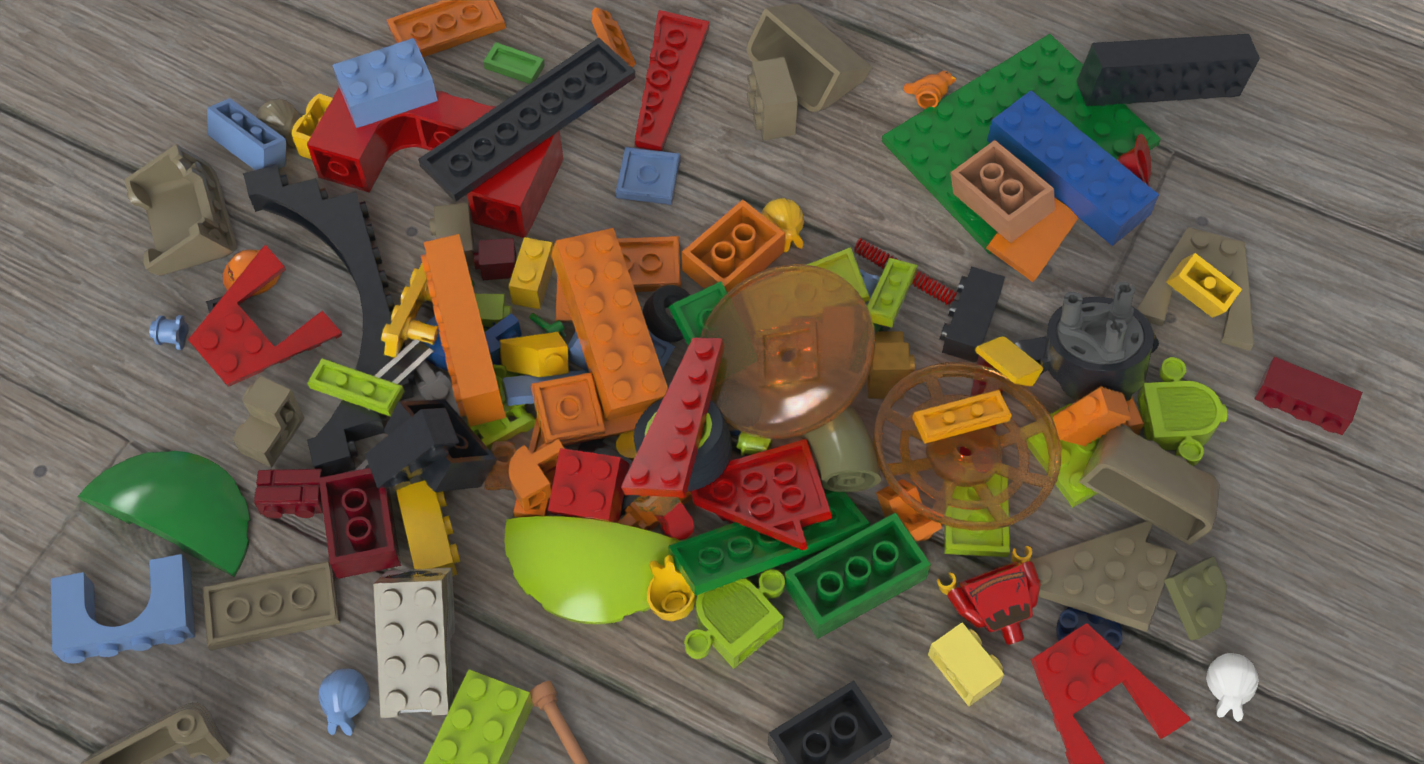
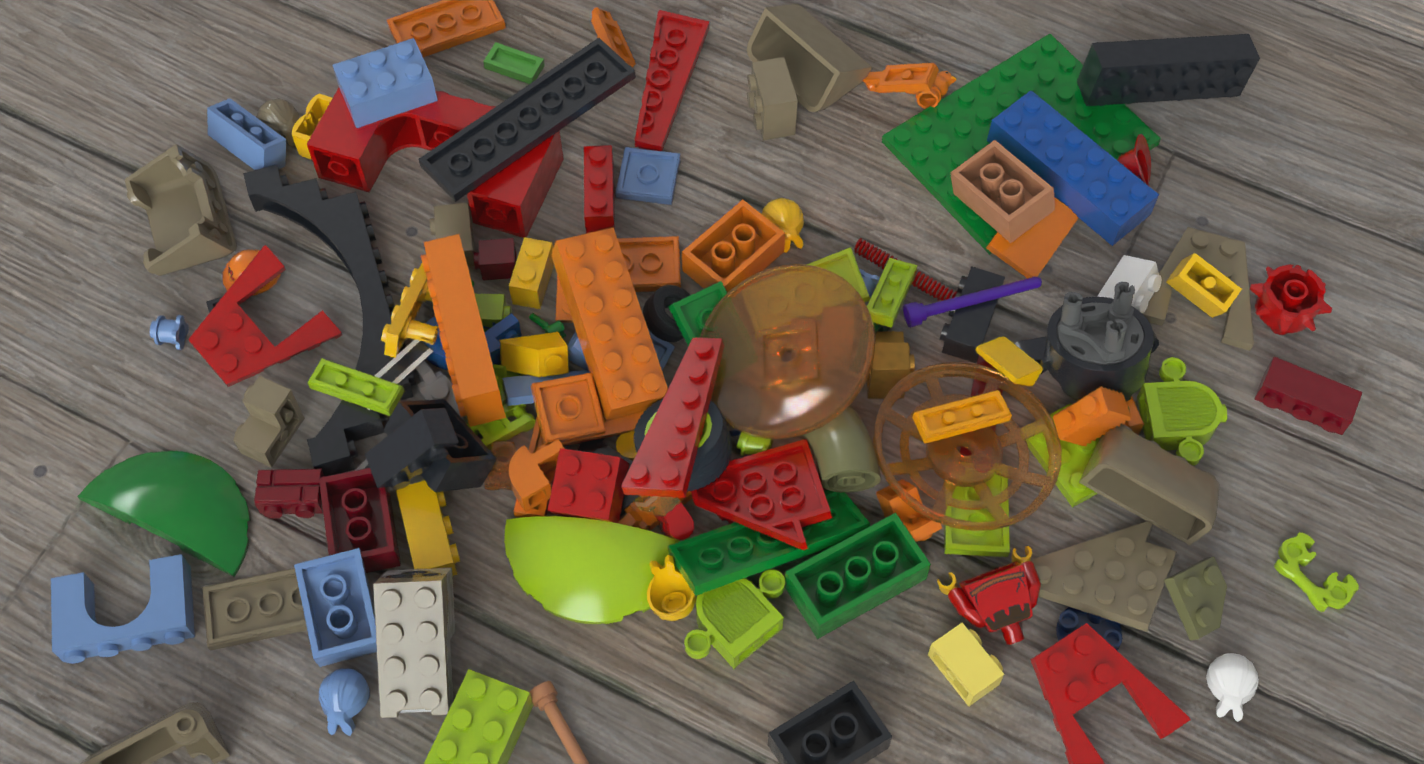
(337, 607): none -> medium blue slope
(598, 188): none -> red brick
(903, 78): none -> orange hinge
(917, 313): none -> dark purple piece
(1137, 272): none -> white brick
(1290, 299): none -> red brick
(1336, 593): none -> lime helmet

